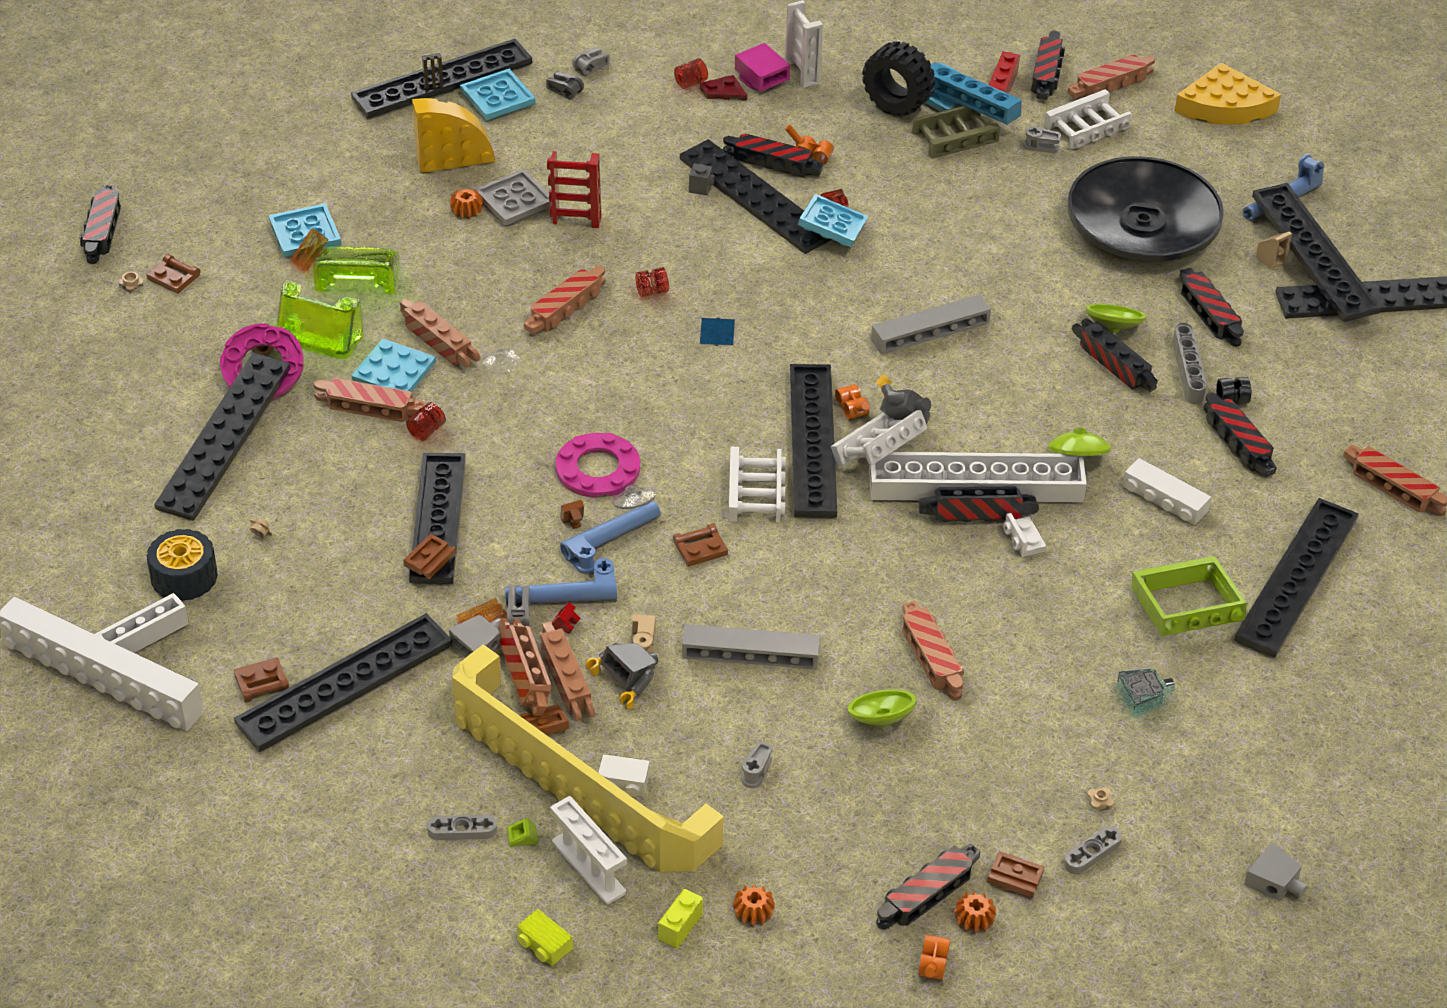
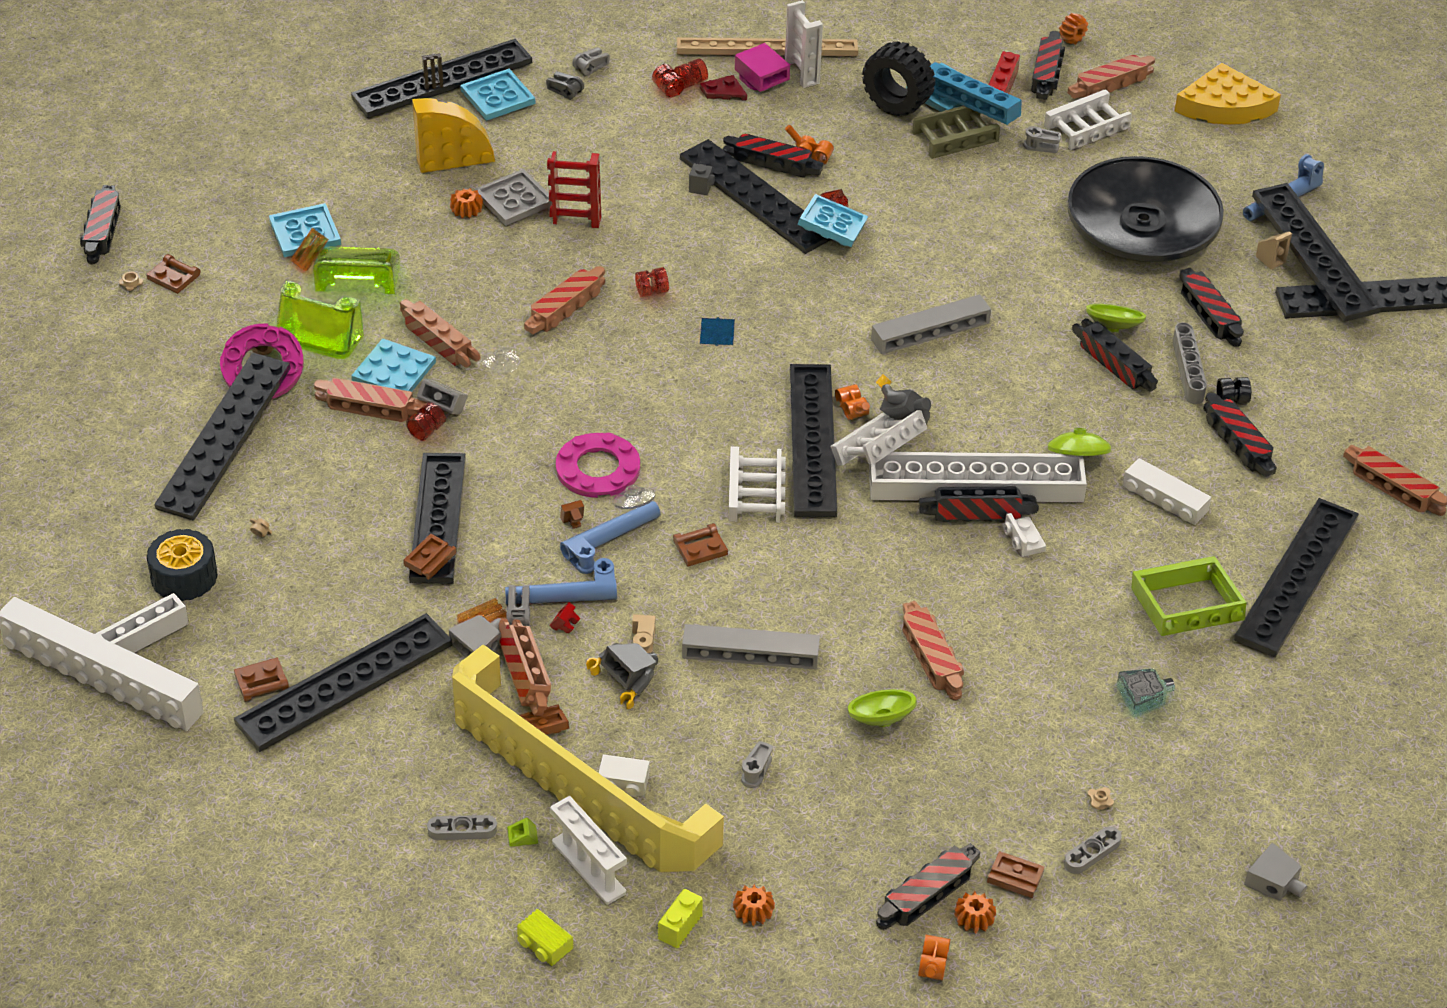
(442, 395): none -> light grey brick
(566, 672): nougat hinge -> none
(668, 80): none -> clear red wheel
(733, 46): none -> tan plate
(1073, 28): none -> orange gear

